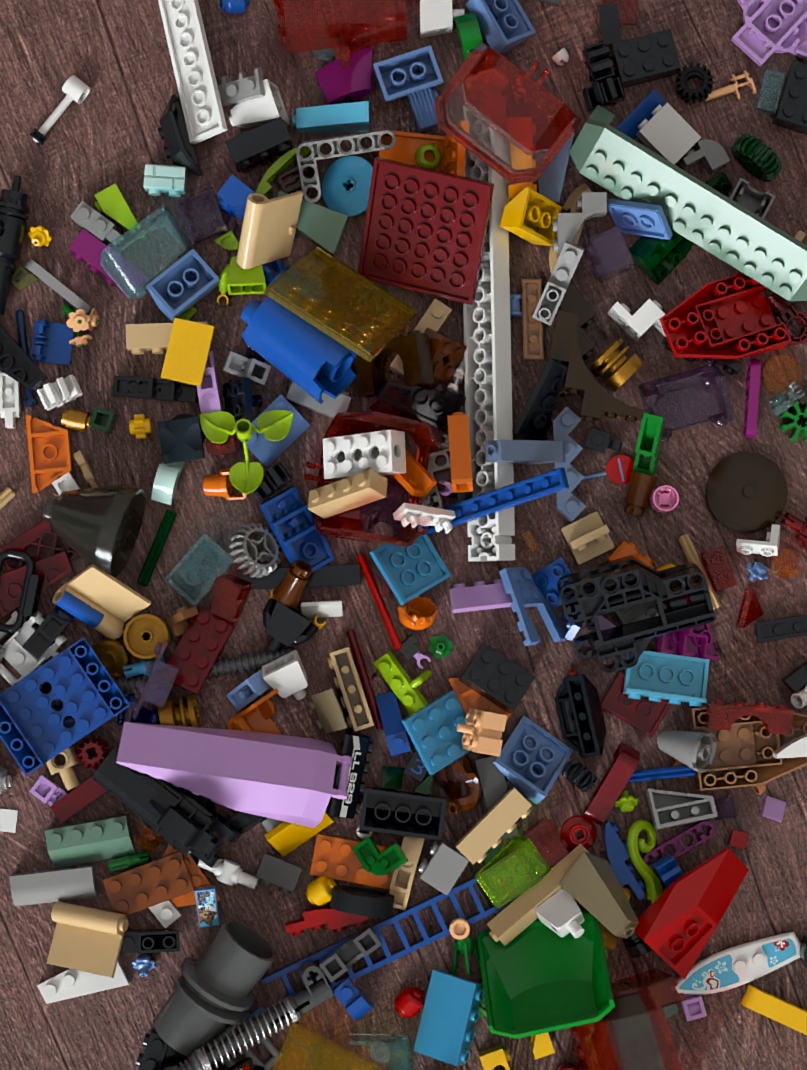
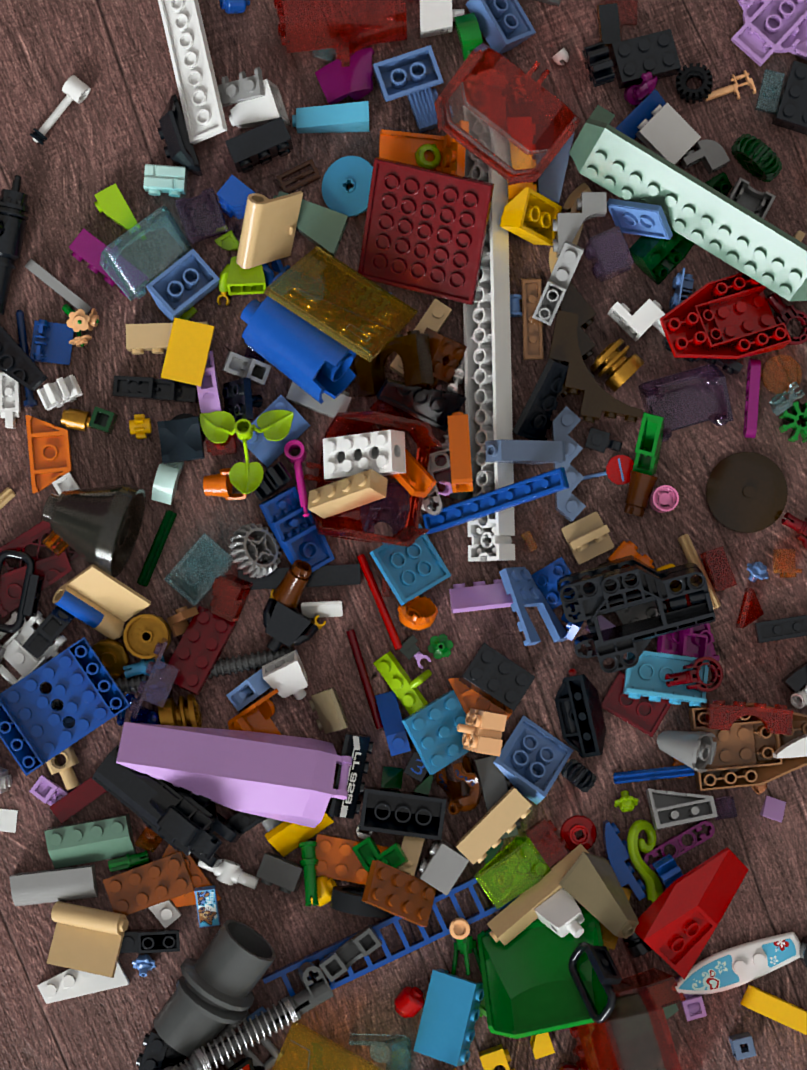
(22, 278): olive slope -> none
(39, 236): yellow plant -> none
(55, 543): none -> clear orange tile
(82, 462): tan piece -> none
(86, 754): dark red gear -> none
(95, 223): light grey hinge -> none
(277, 168): lime slope -> none
(297, 462): none -> dark pink piece
(308, 863): none -> green pin
(318, 916): red slope -> none
(336, 151): light grey beam -> none
(352, 690): tan brick -> none
(353, 999): blue brick -> none
(399, 893): none -> dark orange plate
(424, 516): white plate -> none
(604, 93): black gear -> none
(606, 973): none -> black bar
(611, 786): dark red beam -> none
(635, 94): none -> magenta arm
(681, 281): none -> medium blue hinge
(693, 675): none -> dark red pin
(738, 839): red piece -> none
(744, 1052): none -> sand blue piece
(766, 548): white bracket -> none

